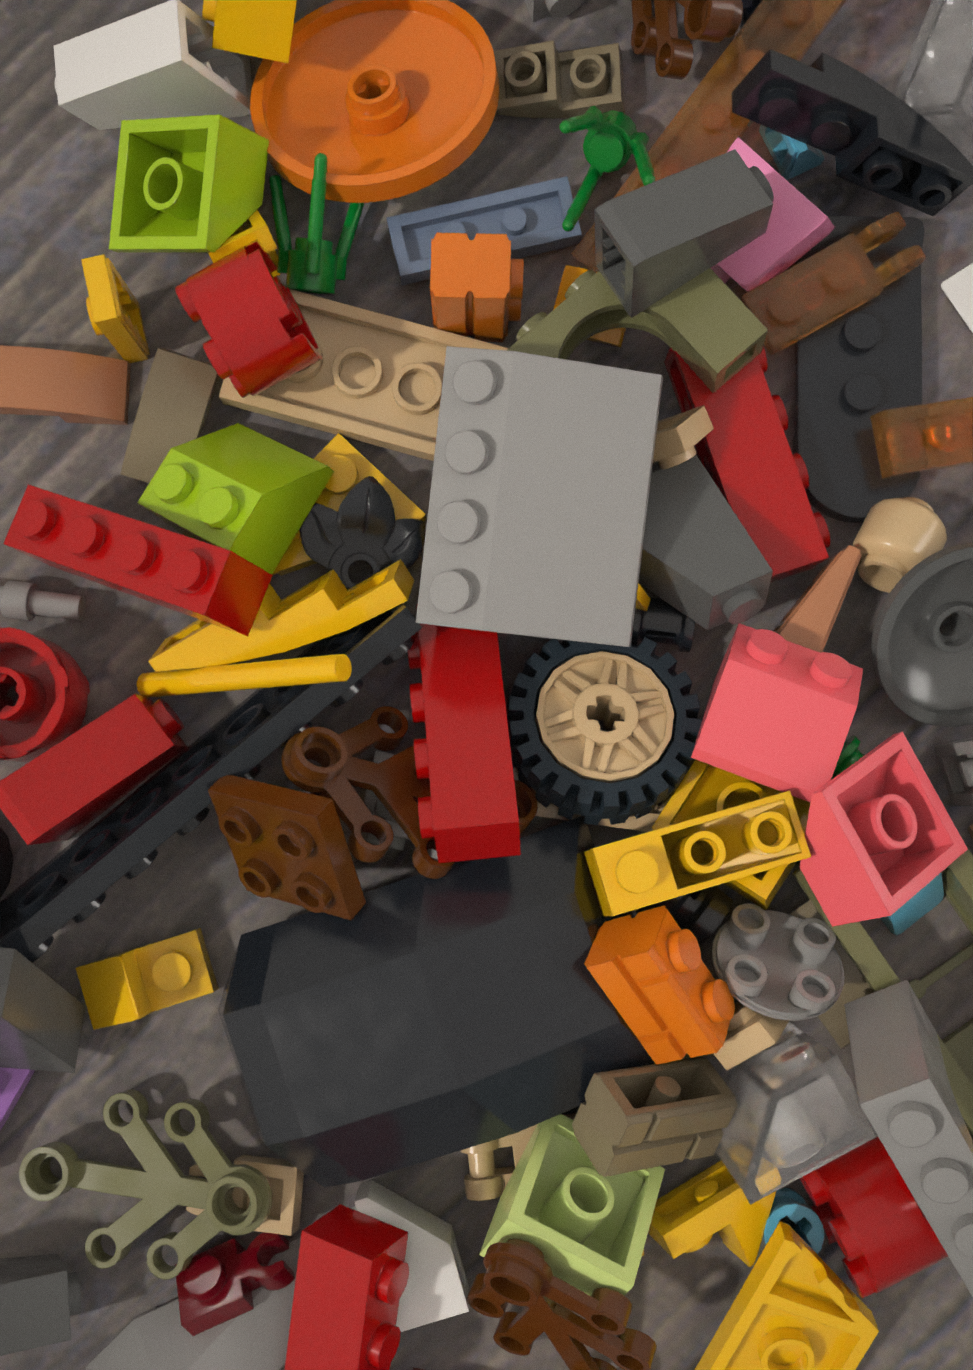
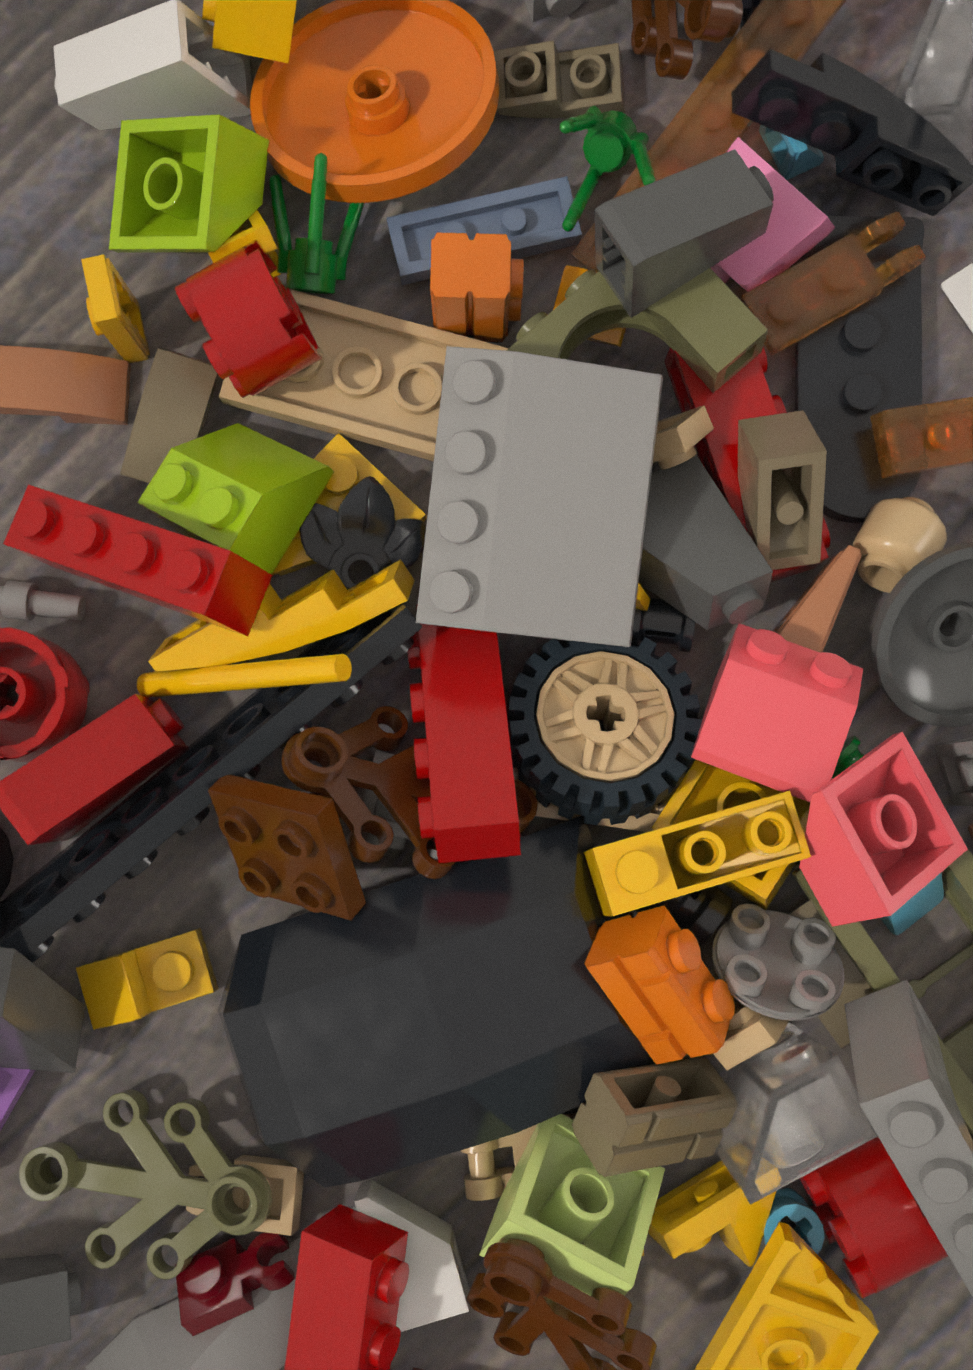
(782, 487): none -> dark tan slope

